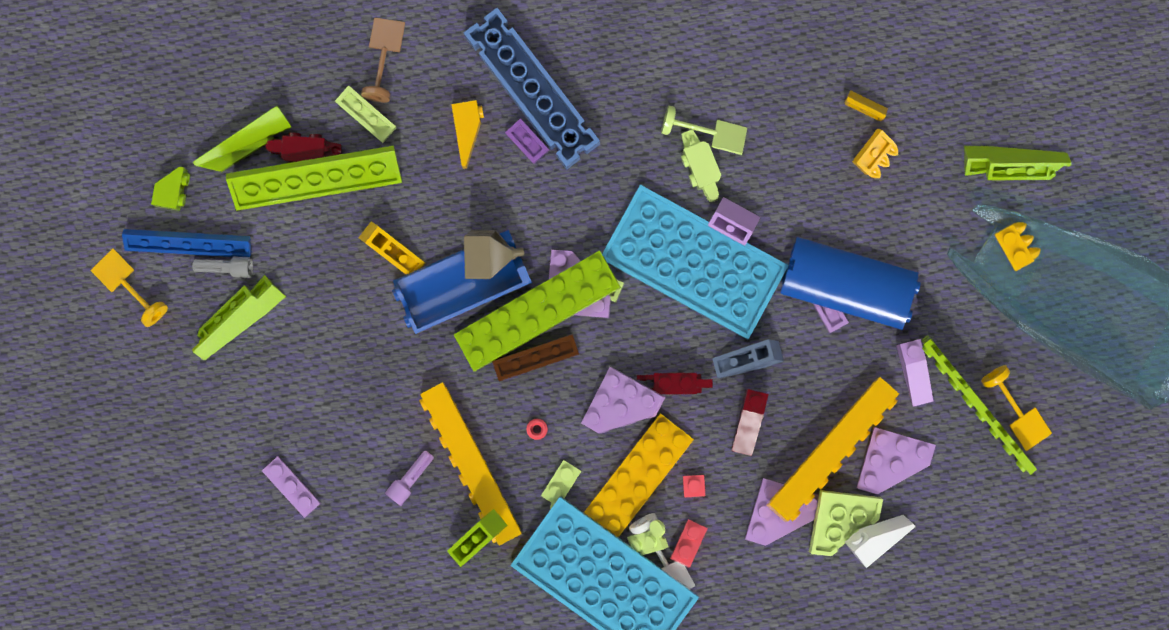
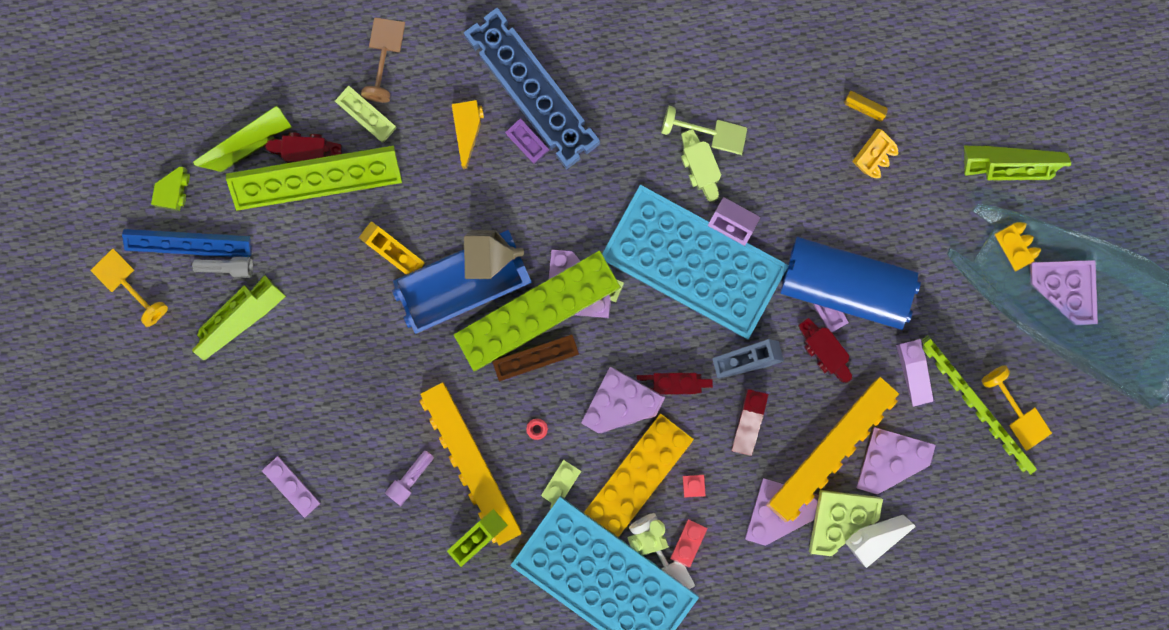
(826, 349): none -> dark red hinge
(1069, 288): none -> lavender plate

